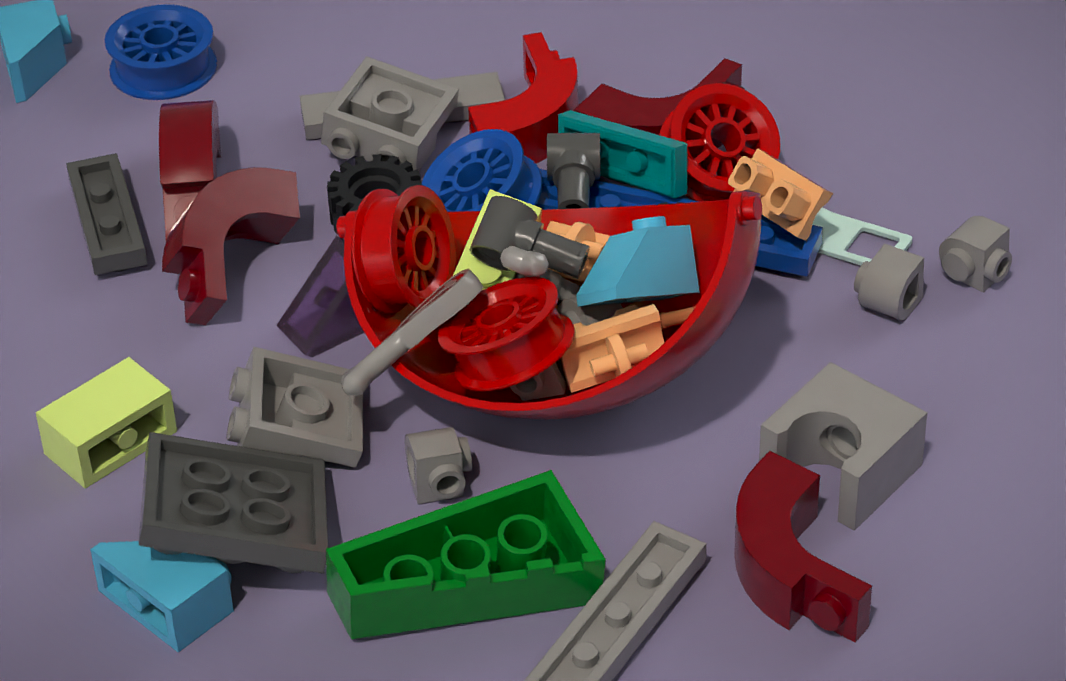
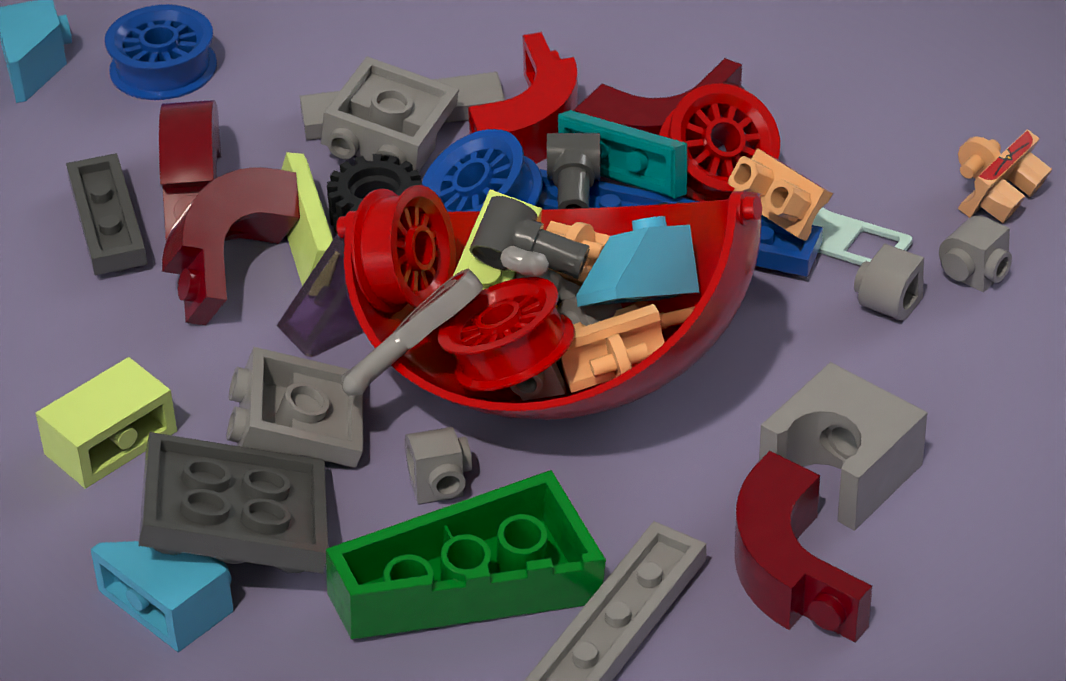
(311, 233): none -> yellowish green tile
(993, 170): none -> light nougat hips

